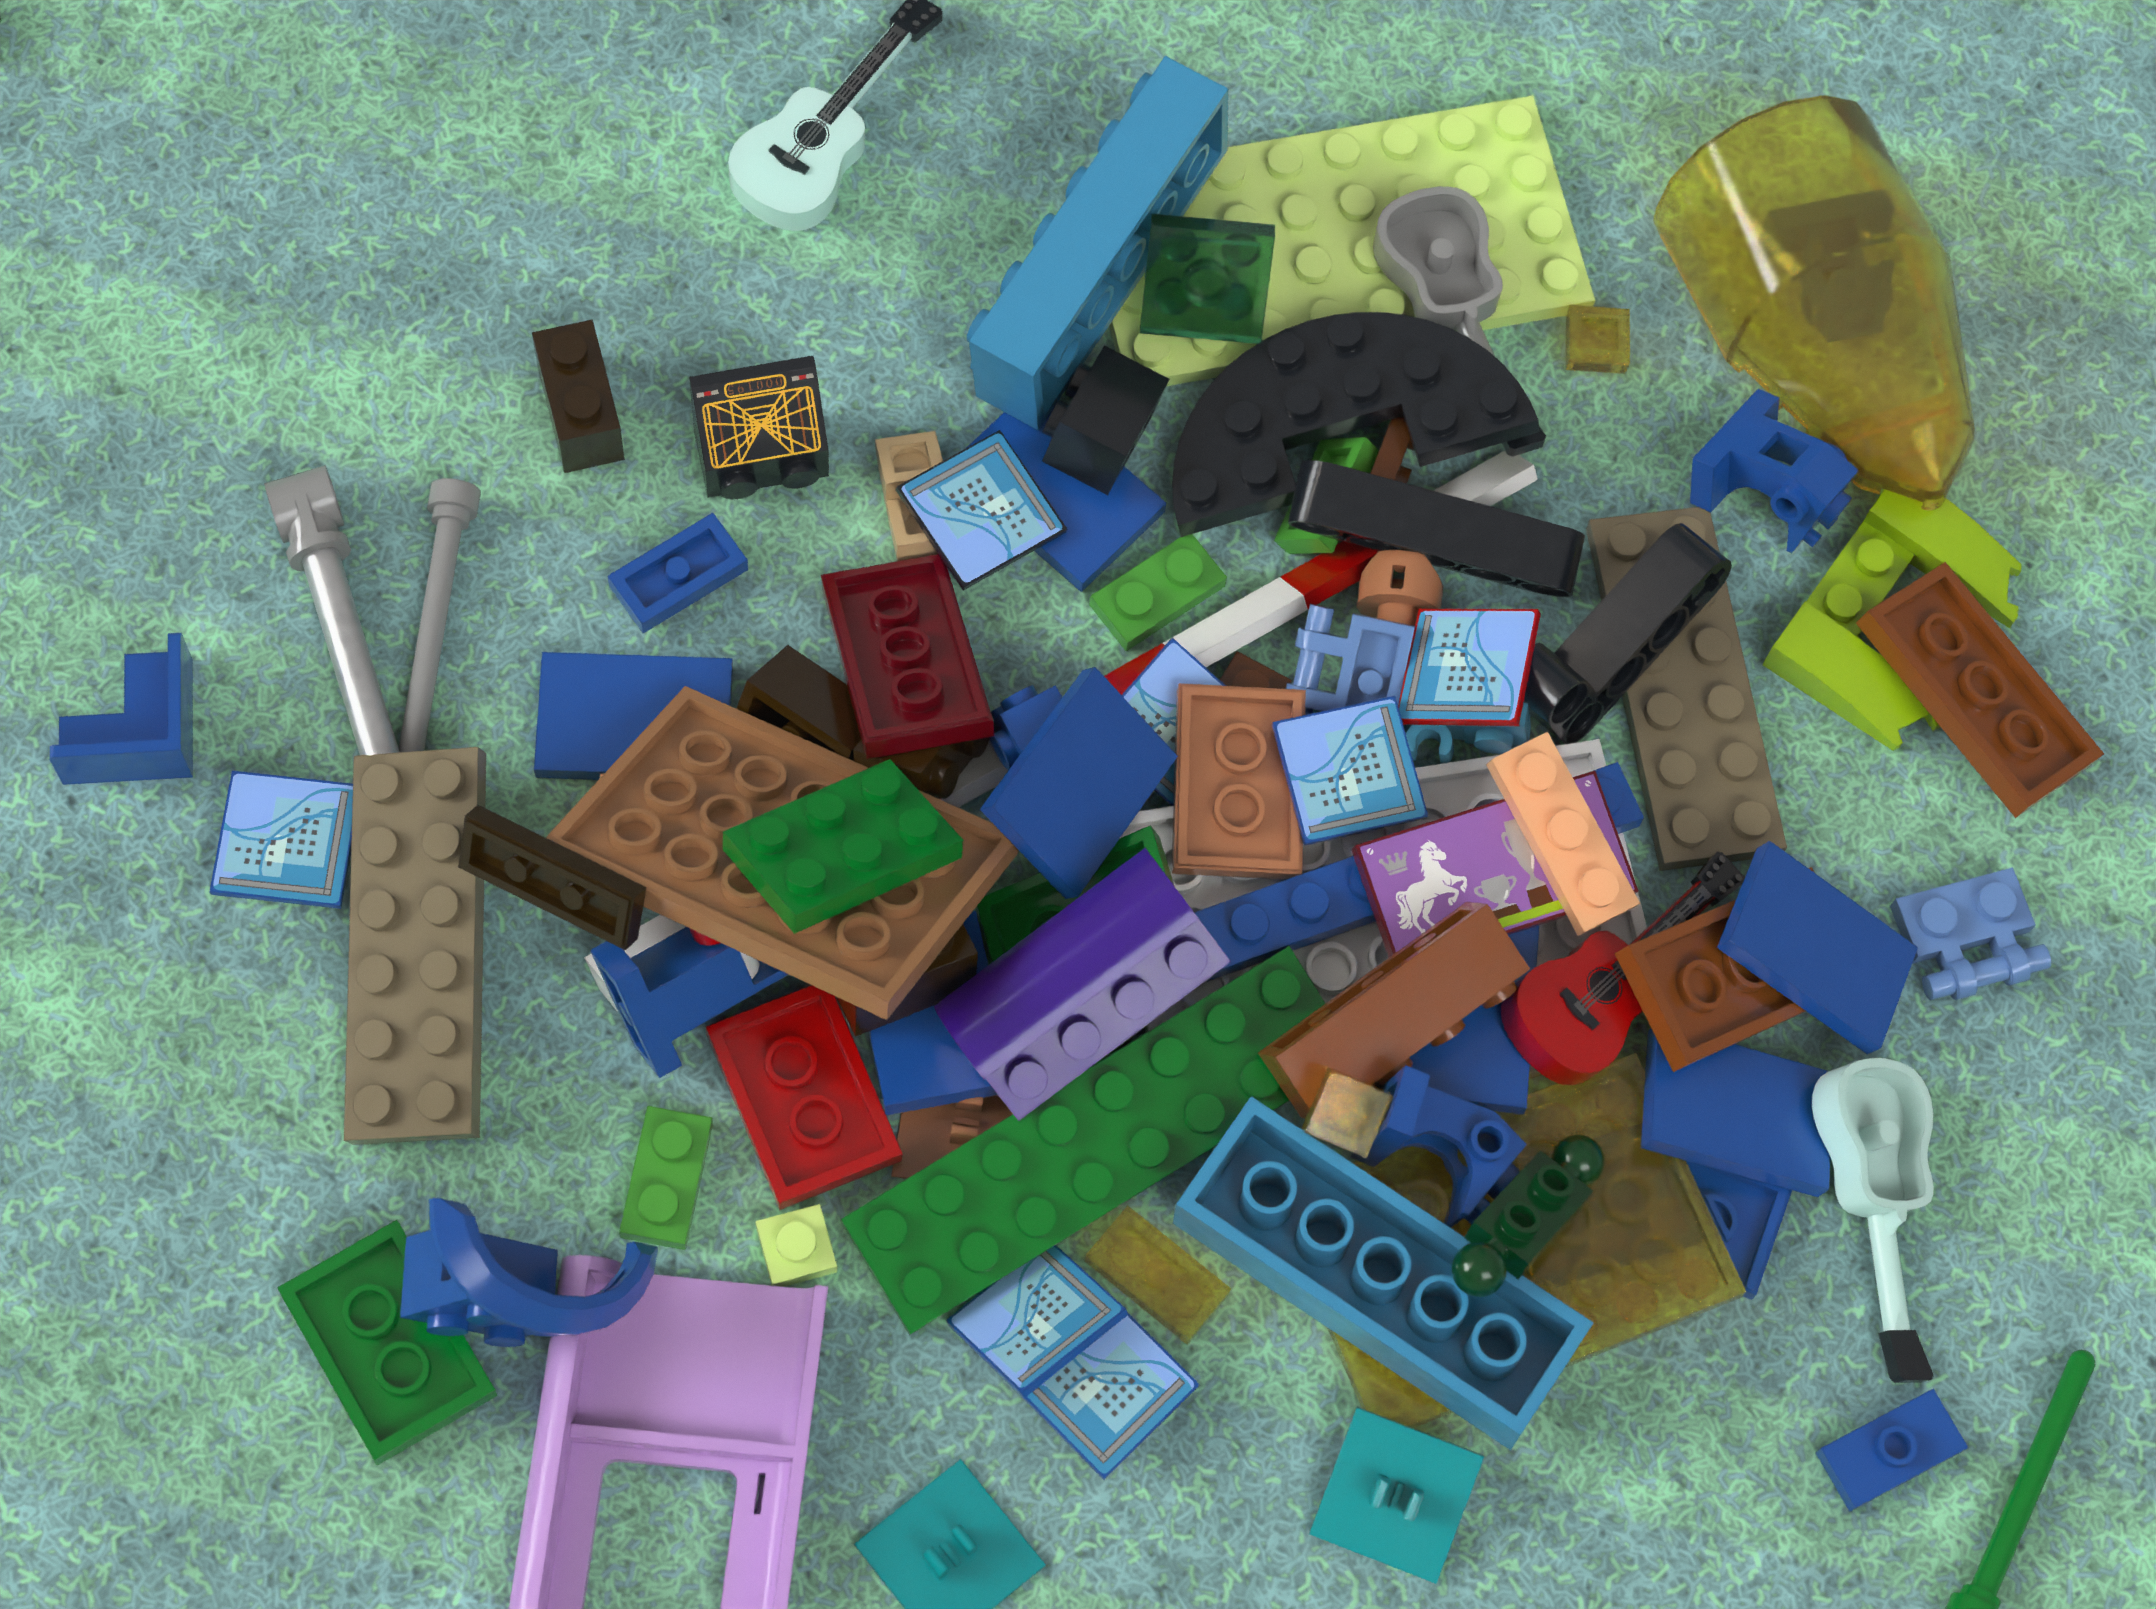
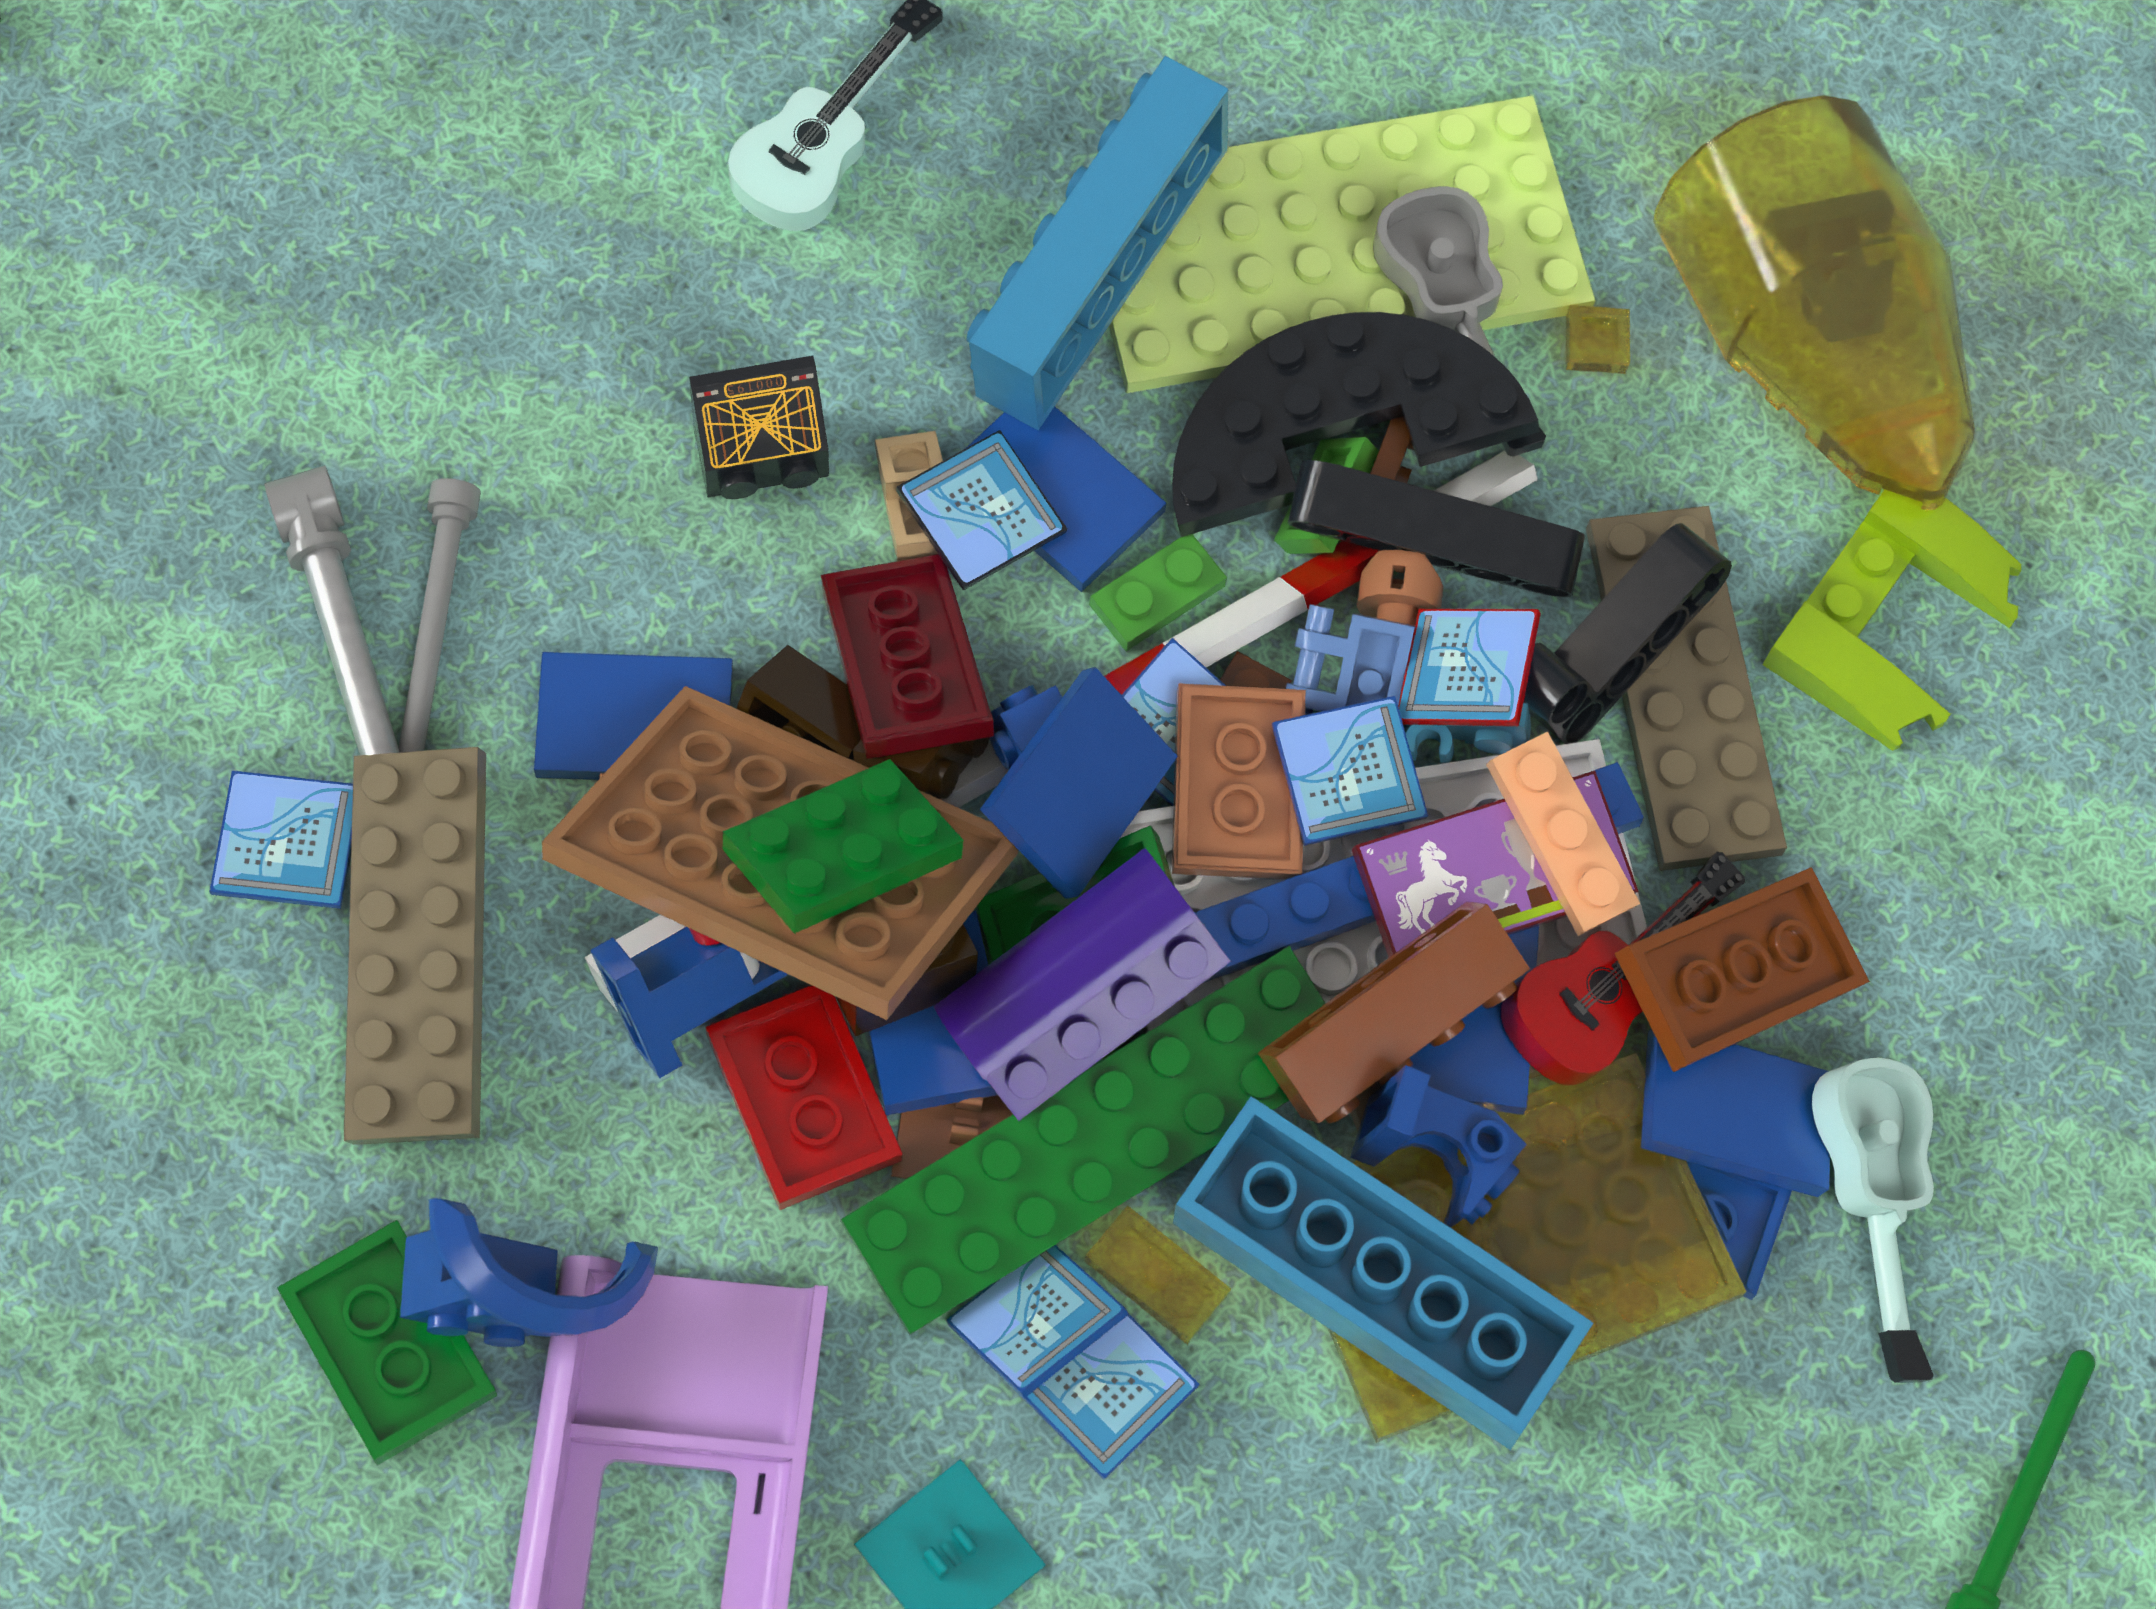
(146, 740): blue panel -> none
(552, 877): dark brown tile -> none
(578, 396): dark brown brick -> none
(666, 1178): bright green plate -> none
(678, 572): blue plate -> none
(796, 1246): yellowish green plate -> none
(1104, 419): black brick -> none
(1206, 278): clear green plate -> none
(1347, 1112): clear yellow plate -> none
(1396, 1495): teal piece -> none
(1528, 1215): dark green plate -> none
(1745, 456): blue tile -> none
(1818, 947): blue tile -> none
(1891, 1450): blue plate -> none
(1964, 917): medium blue plate -> none
(1980, 689): dark orange plate -> none

